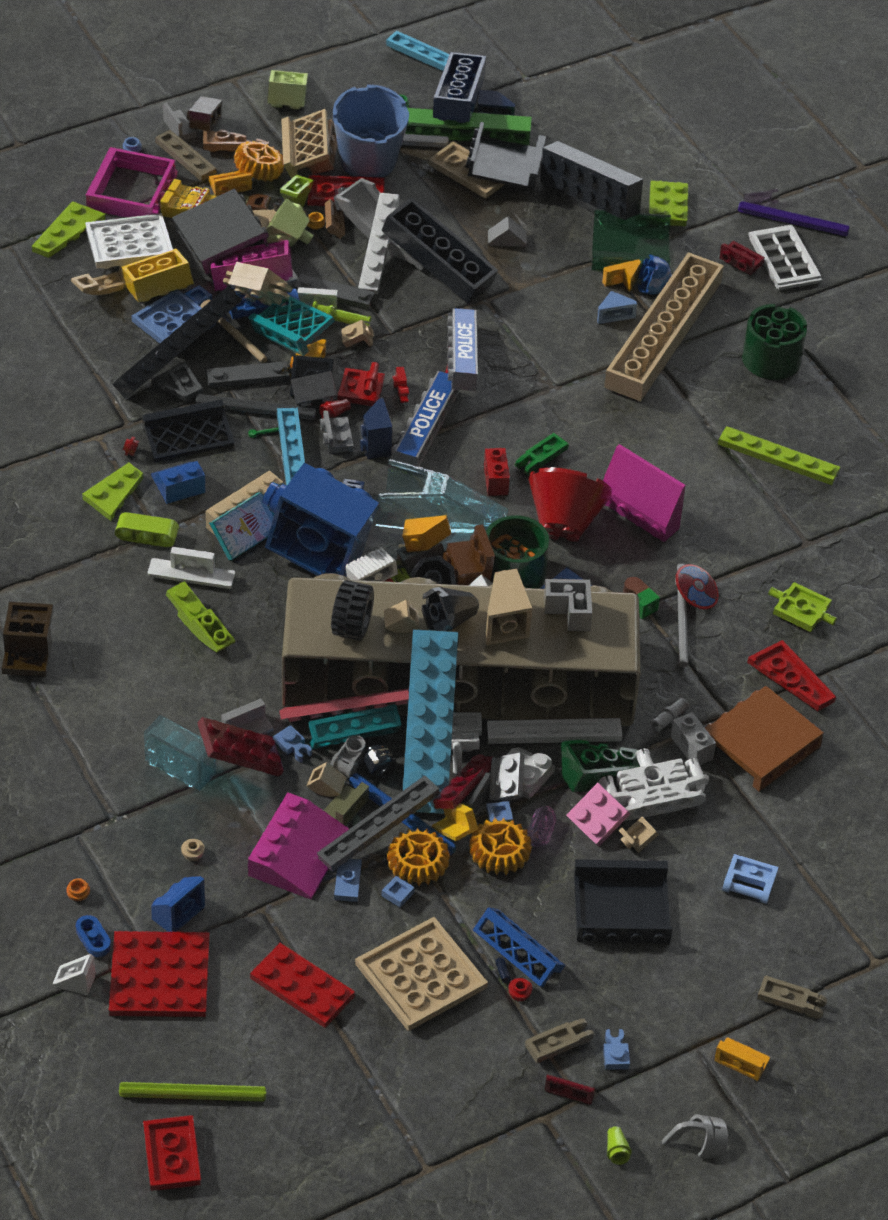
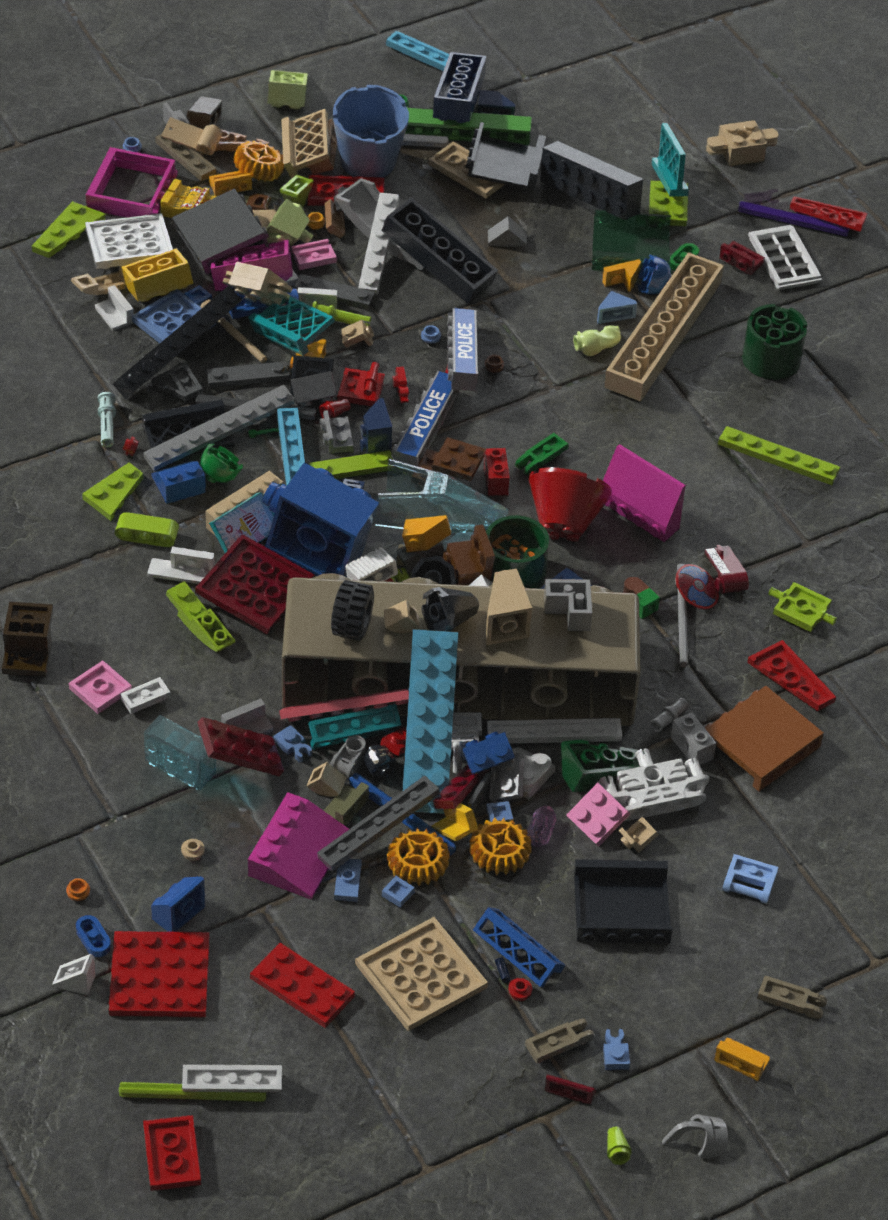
(99, 686): none -> bright pink plate
(106, 413): none -> light aqua pin
(115, 310): none -> white panel
(145, 695): none -> white plate
(193, 137): none -> tan door
(218, 428): none -> light grey plate
(219, 464): none -> green cylinder
(232, 1078): none -> white panel
(251, 583): none -> dark red plate
(313, 254): none -> bright pink plate
(356, 465): none -> lime plate
(396, 741): none -> red plate
(430, 334): none -> medium blue plate
(454, 459): none -> reddish brown bracket
(487, 753): none -> blue bracket
(494, 364): none -> reddish brown plate
(593, 342): none -> yellowish green animal
(671, 163): none -> teal fence
(678, 256): none -> green plate
(731, 573): none -> dark red door
(742, 142): none -> tan brick
(835, 214): none -> red wing

